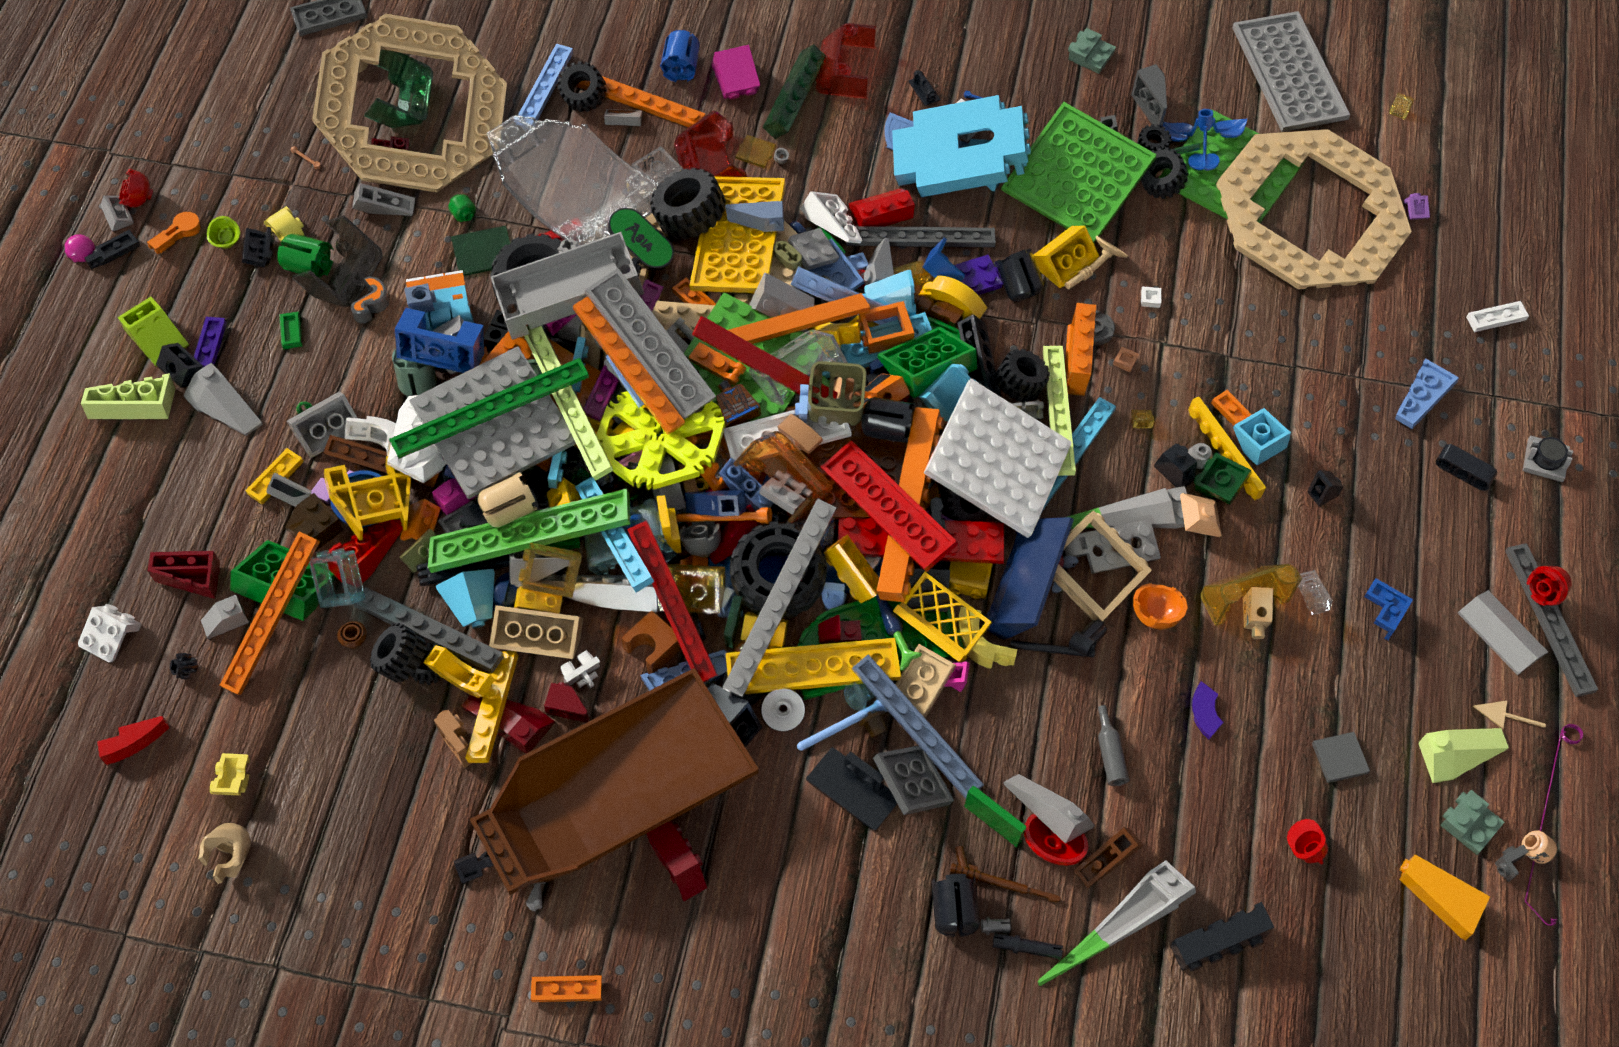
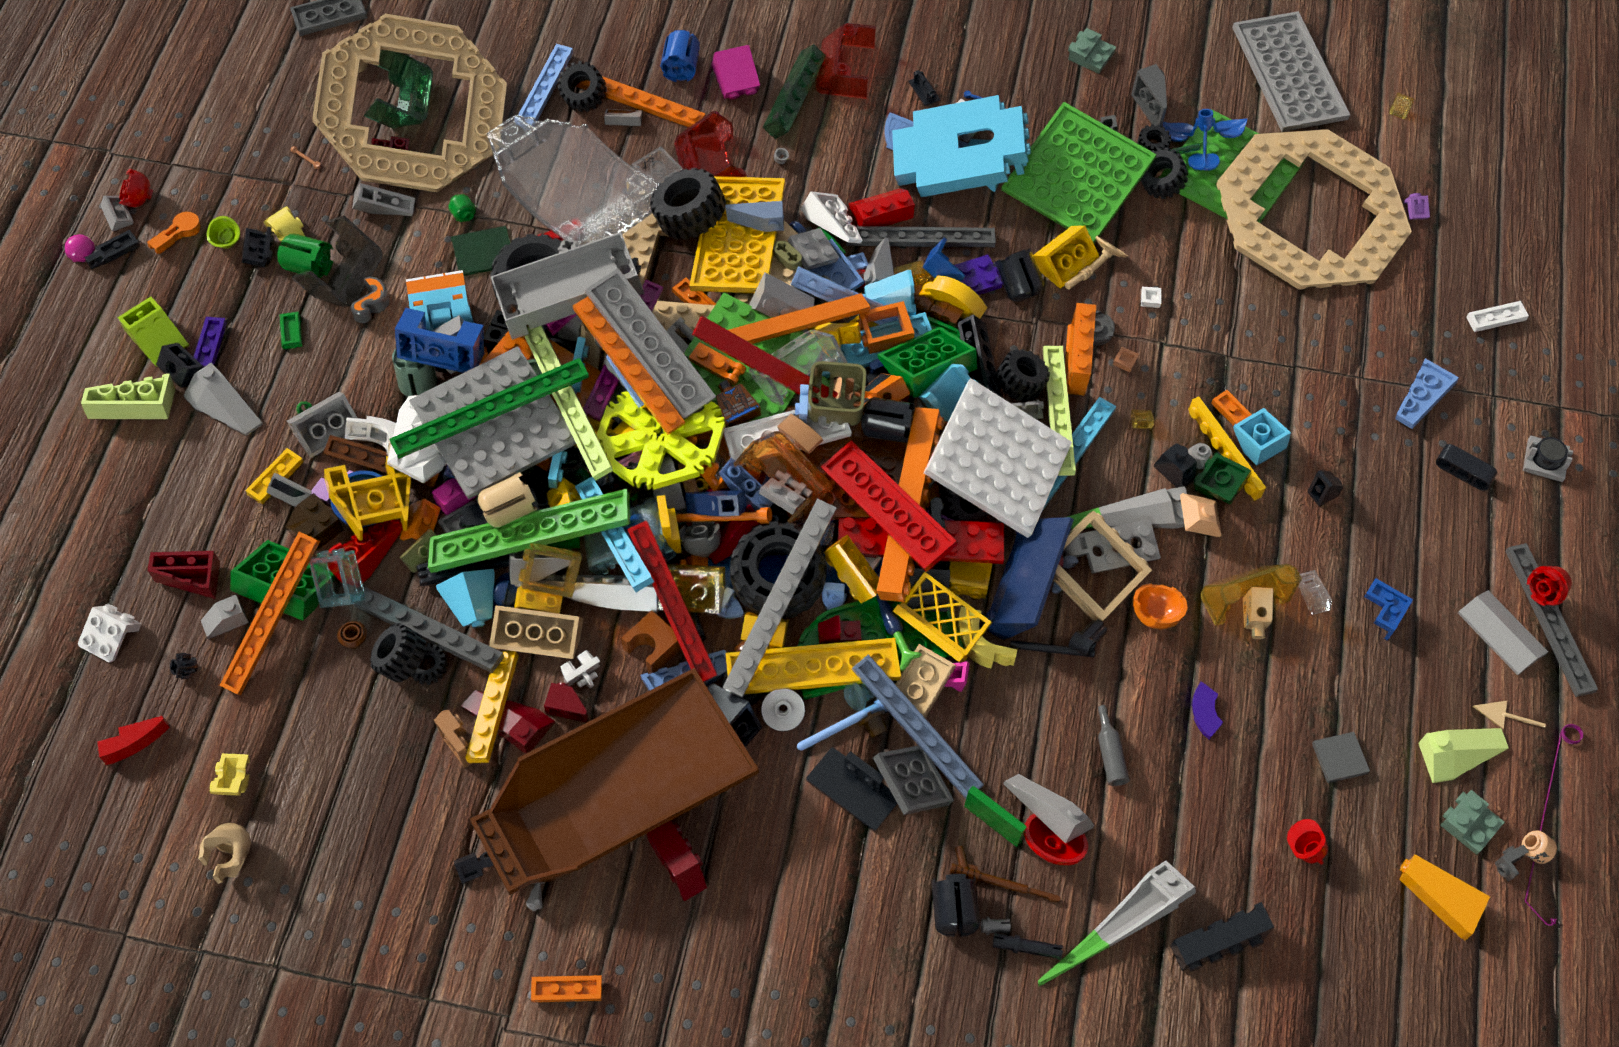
(420, 298): sand blue brick -> none
(458, 673): yellow arch -> none
(642, 239): green tile -> none
(733, 621): clear green tile -> none
(755, 151): clear yellow piece -> none
(1108, 856): reddish brown slope -> none

